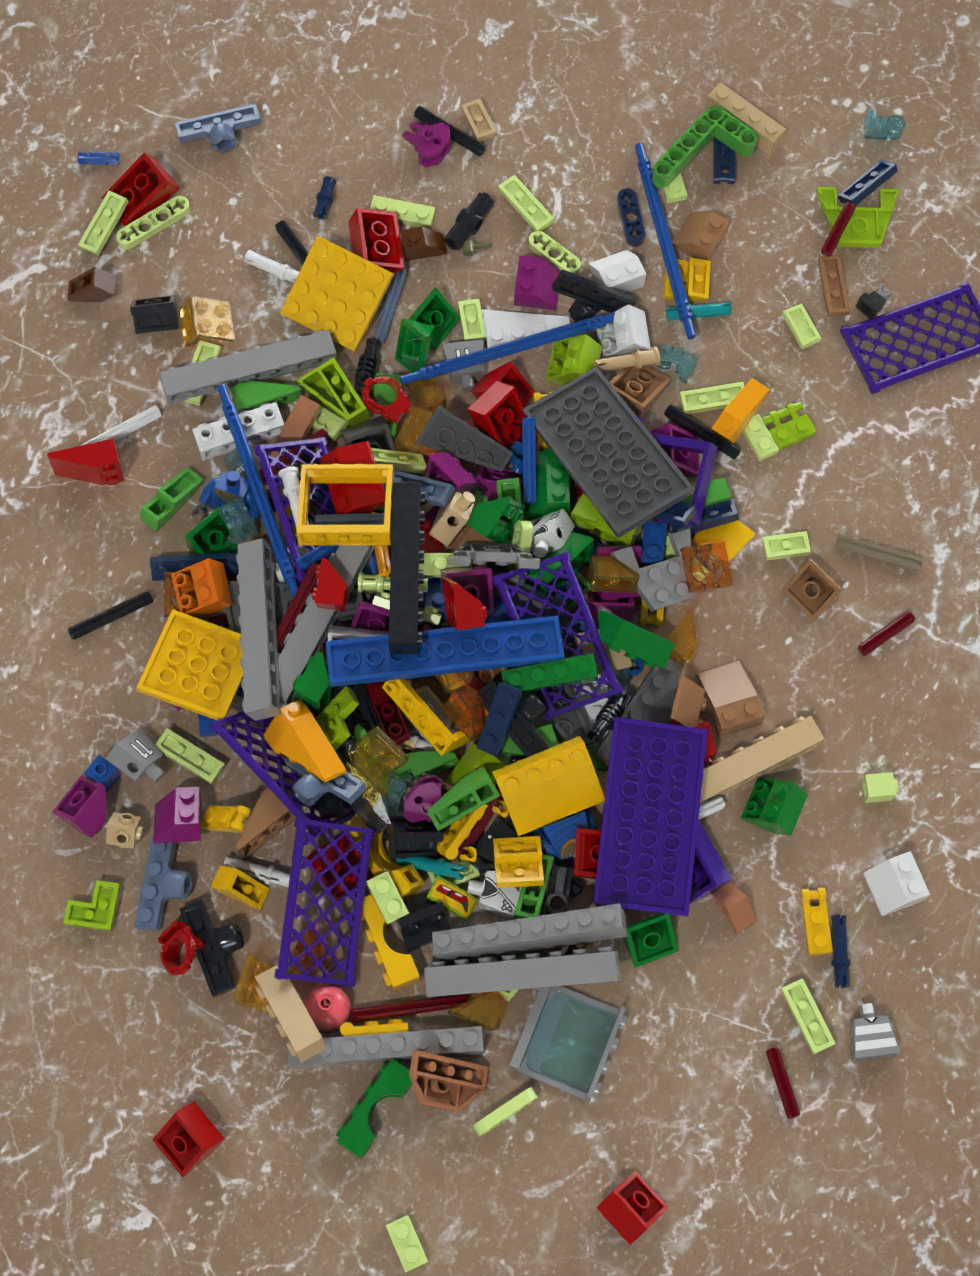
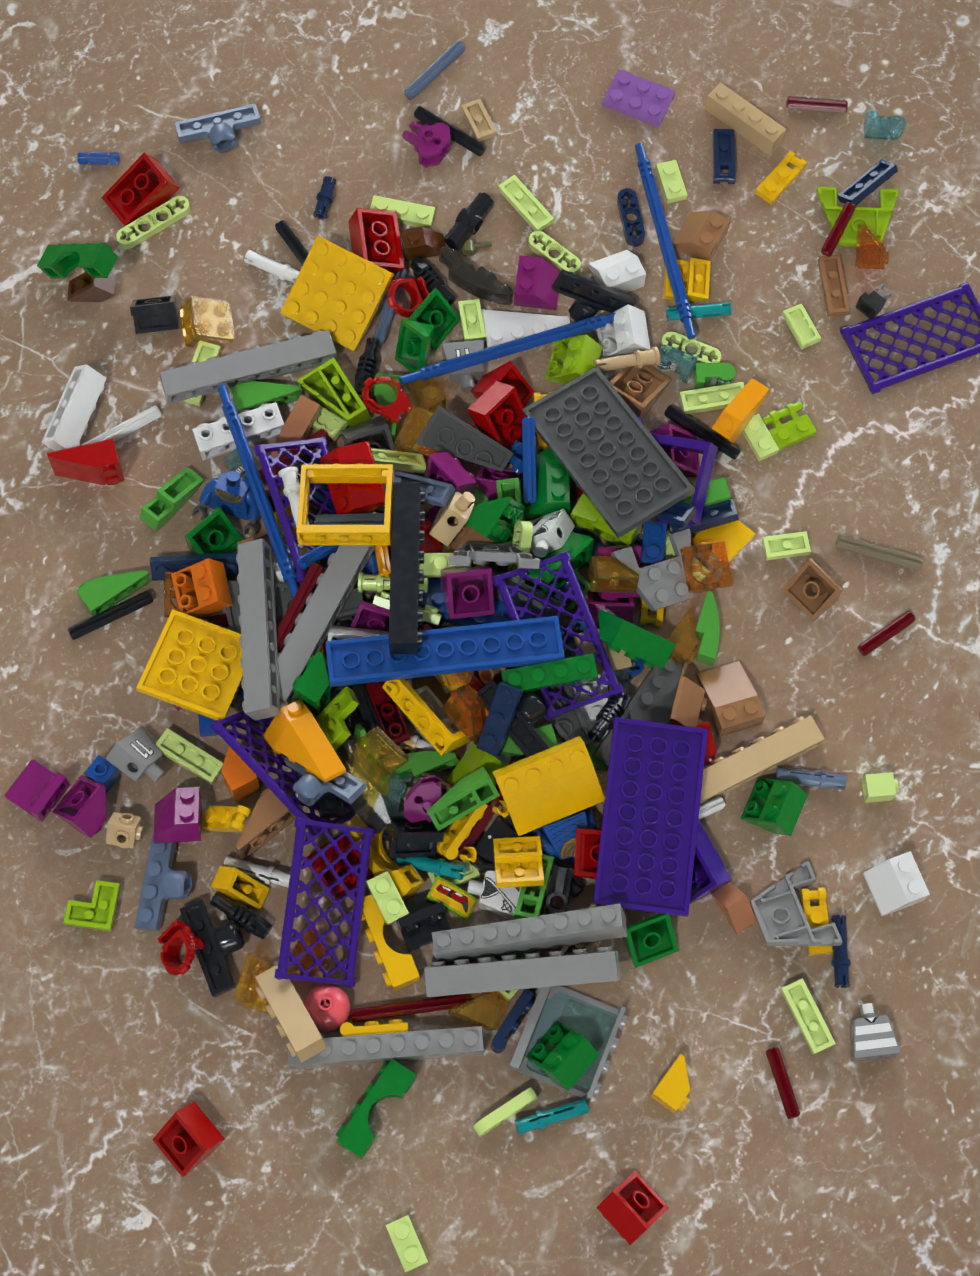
(37, 790): none -> magenta bracket
(63, 258): none -> green arch
(74, 408): none -> white brick
(103, 223): yellowish green plate -> none
(110, 590): none -> bright green slope
(238, 521): clear light blue leg -> none
(239, 777): none -> orange slope
(241, 915): none -> black hinge
(331, 589): red slope -> none
(415, 288): none -> red piece
(431, 278): none -> black hinge
(434, 70): none -> sand blue axle
(446, 1081): nougat wedge -> none
(462, 608): red slope -> none
(478, 283): none -> clear smoke slope
(512, 1021): none -> dark blue plate
(551, 1116): none -> teal pin
(563, 1055): none -> green slope
(638, 98): none -> medium lavender plate
(674, 1087): none -> yellow slope
(708, 350): none -> yellowish green beam
(708, 631): none -> bright green slope
(713, 374): none -> bright green leg
(717, 128): bright green beam -> none
(780, 178): none -> yellow plate
(783, 918): none -> light grey wing
(816, 104): none -> axle
(817, 779): none -> sand blue pin
(869, 250): none -> clear orange slope

